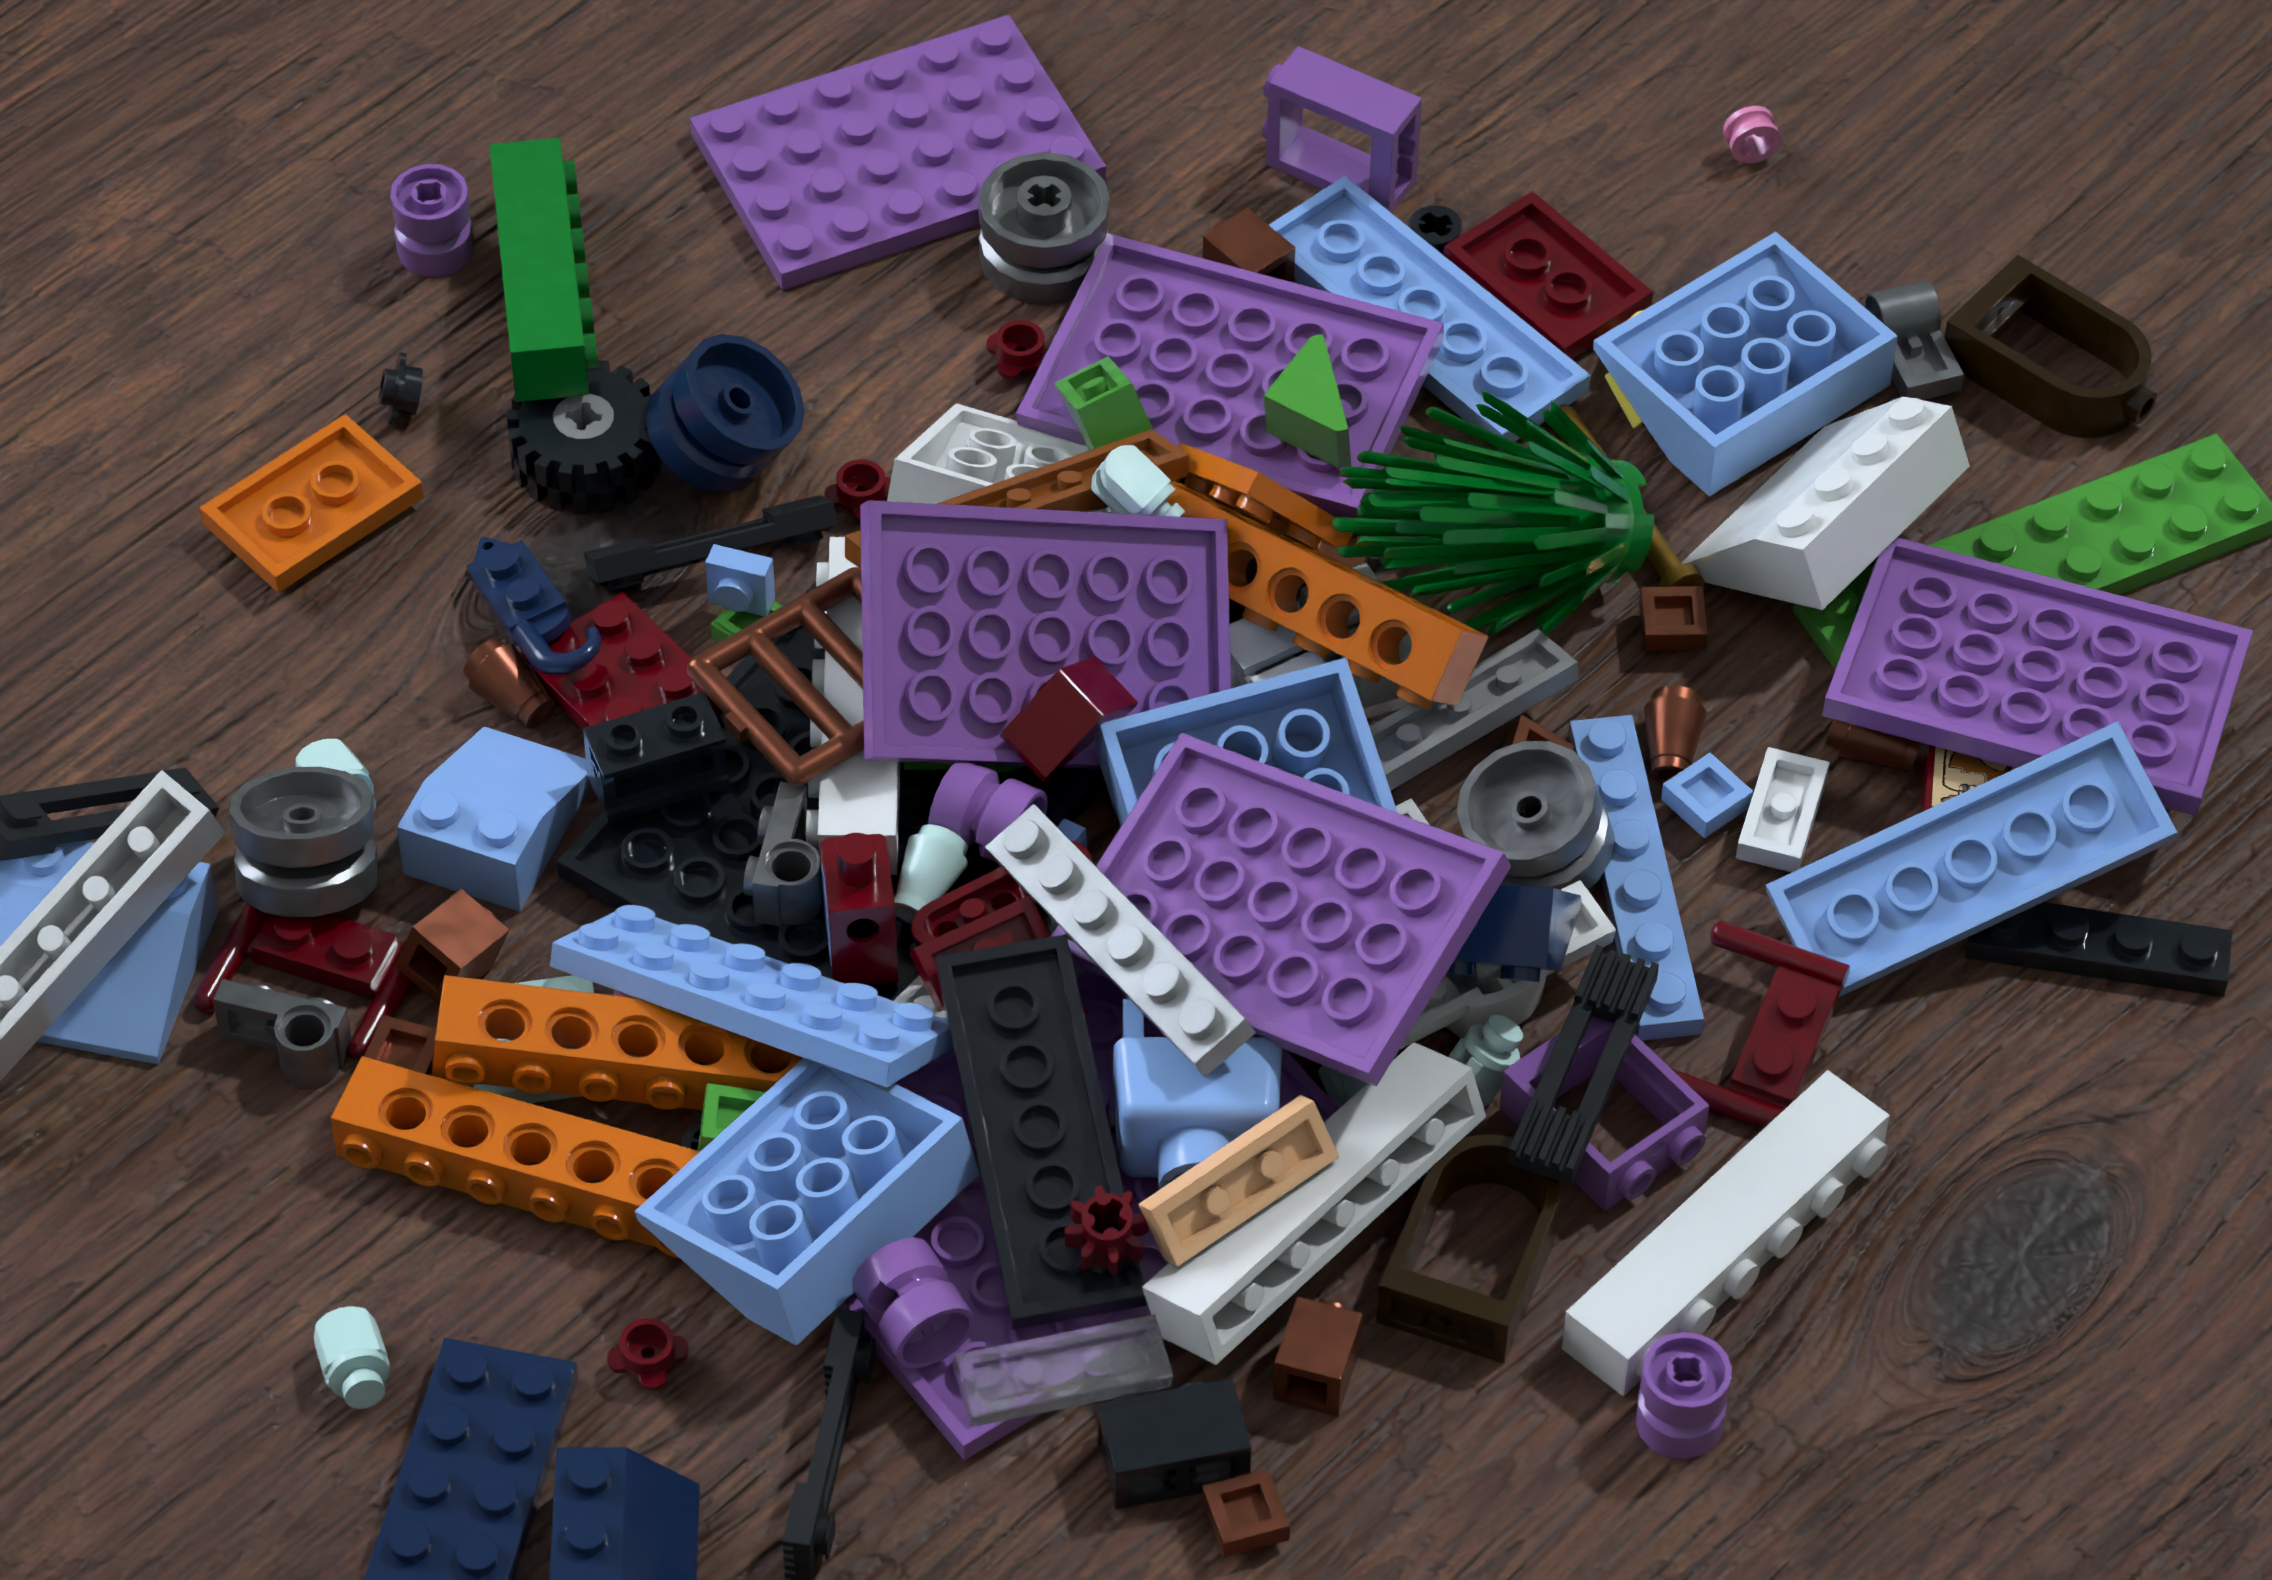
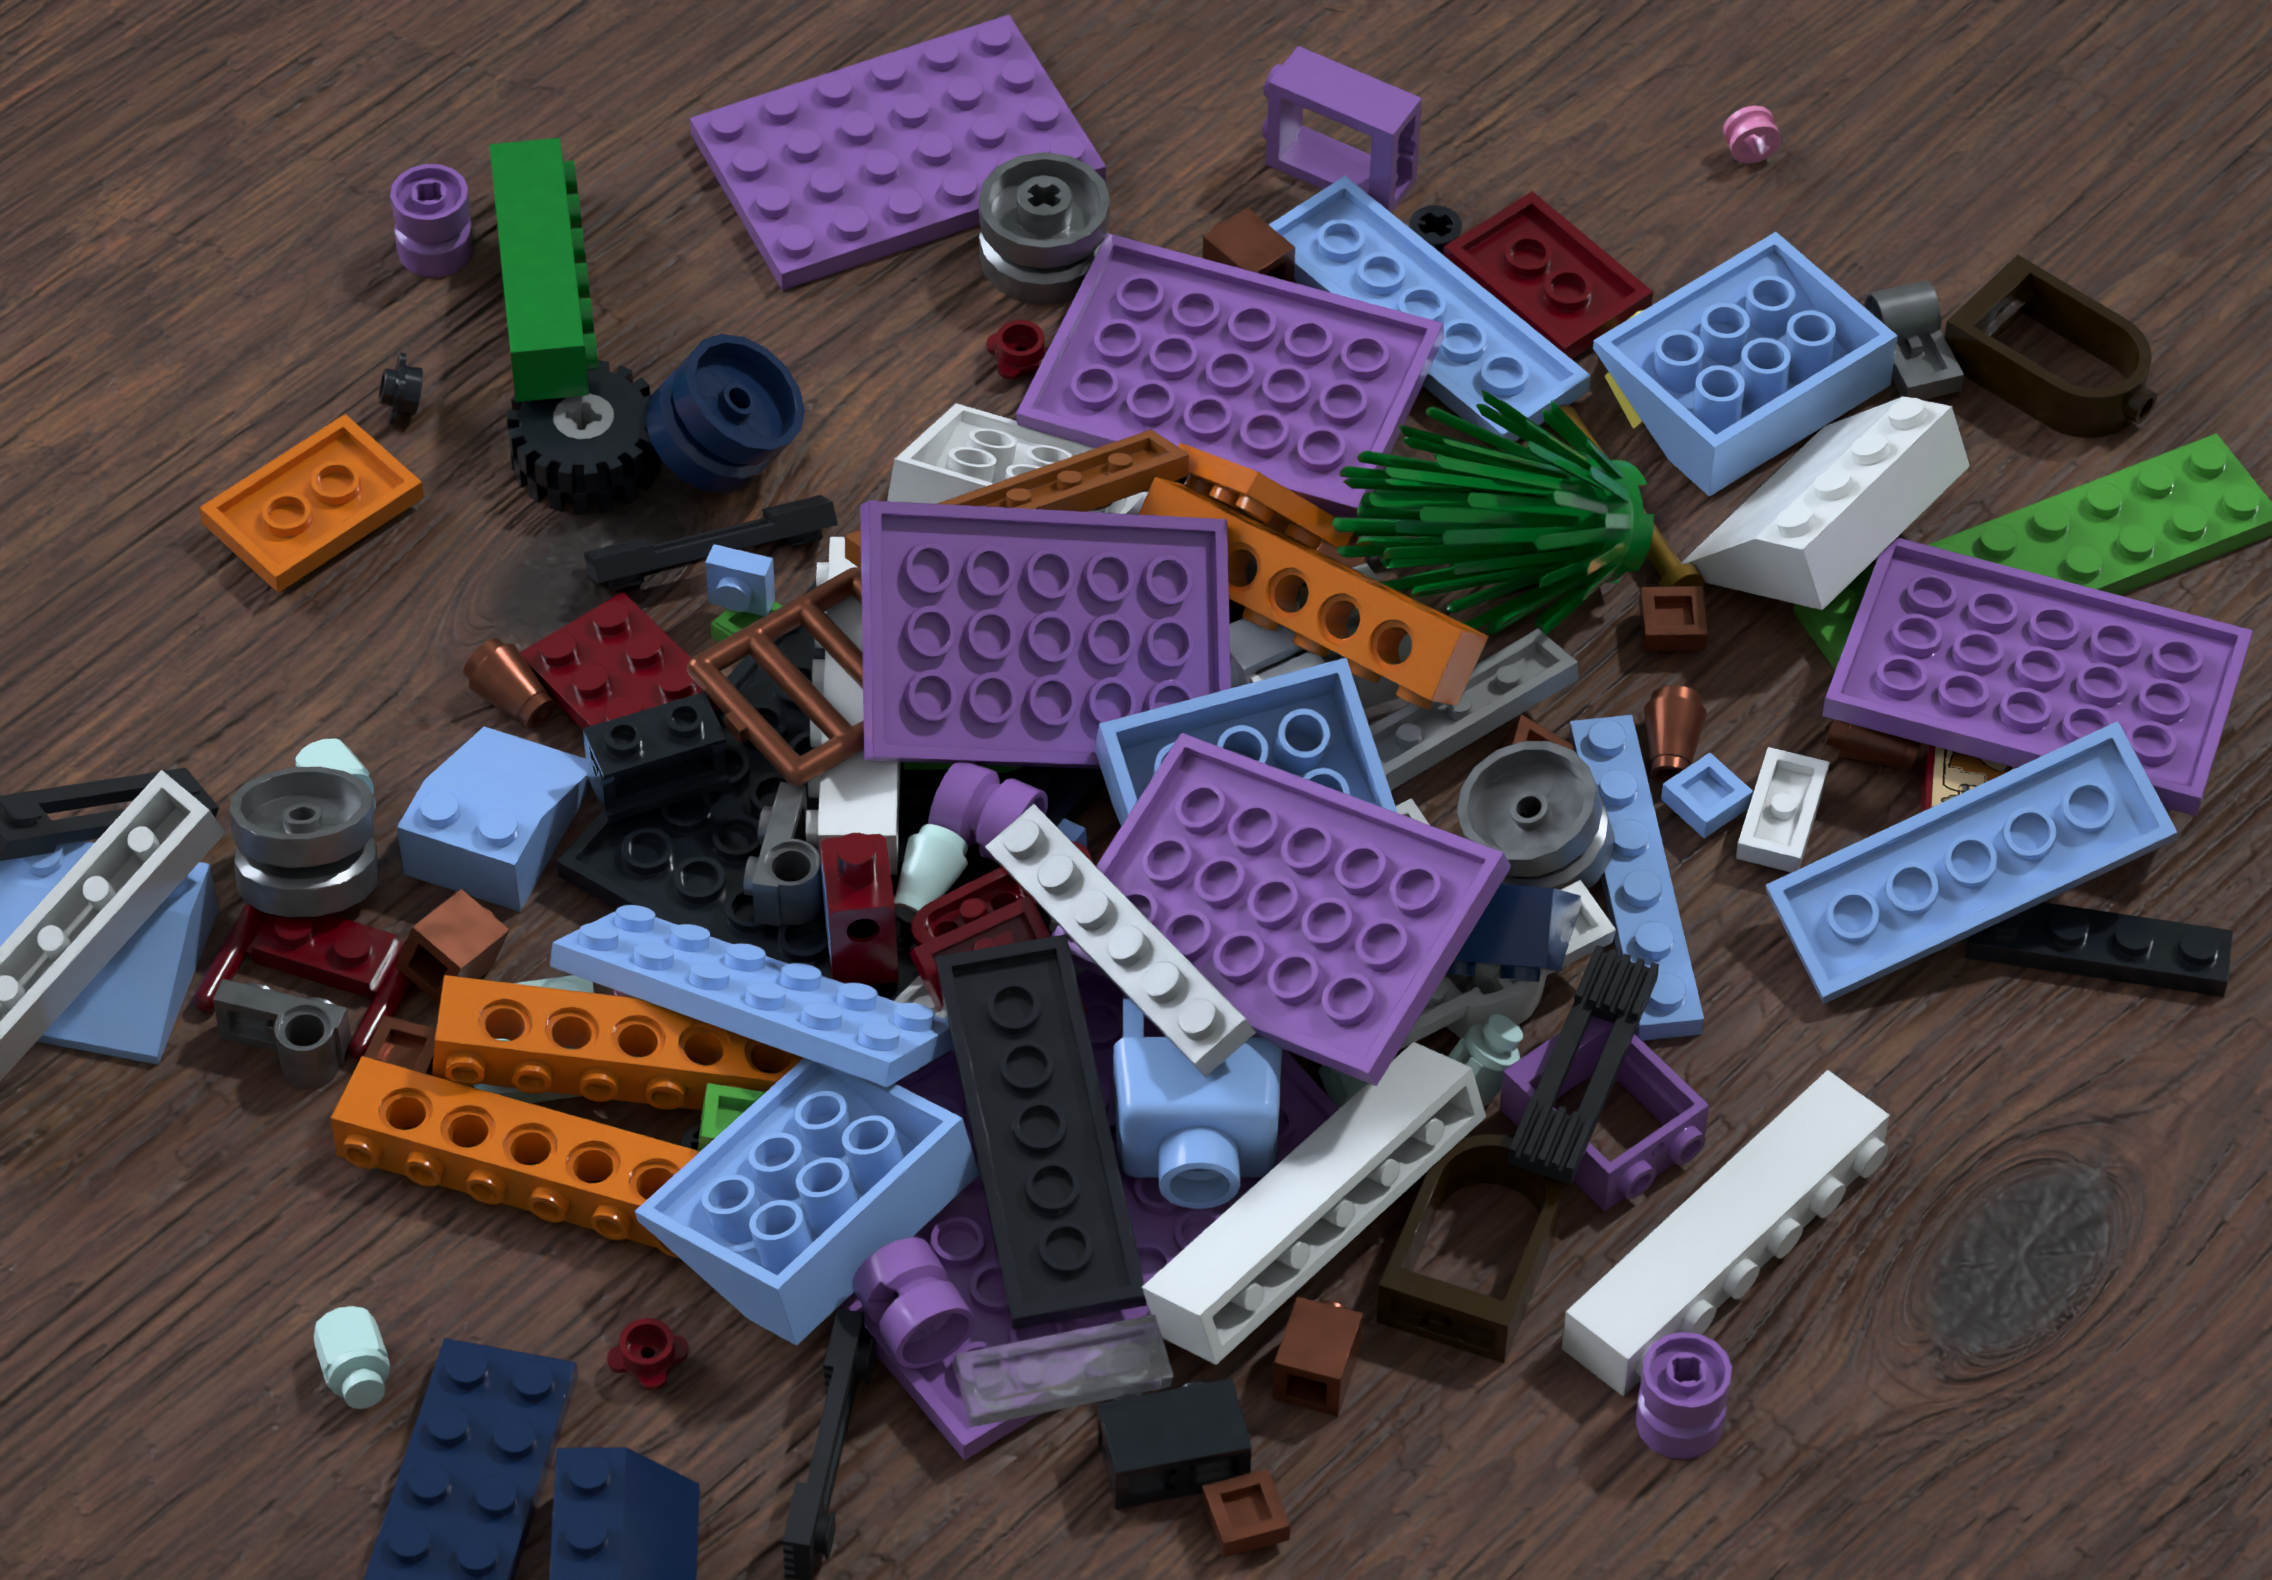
(527, 605): dark blue plate -> none
(858, 483): dark red plate -> none
(1066, 716): dark red slope -> none
(1101, 1214): dark red gear -> none
(1103, 404): bright green slope -> none
(1134, 484): light aqua arm -> none
(1238, 1180): light nougat plate -> none
(1307, 407): bright green slope -> none
(1784, 1031): dark red plate -> none

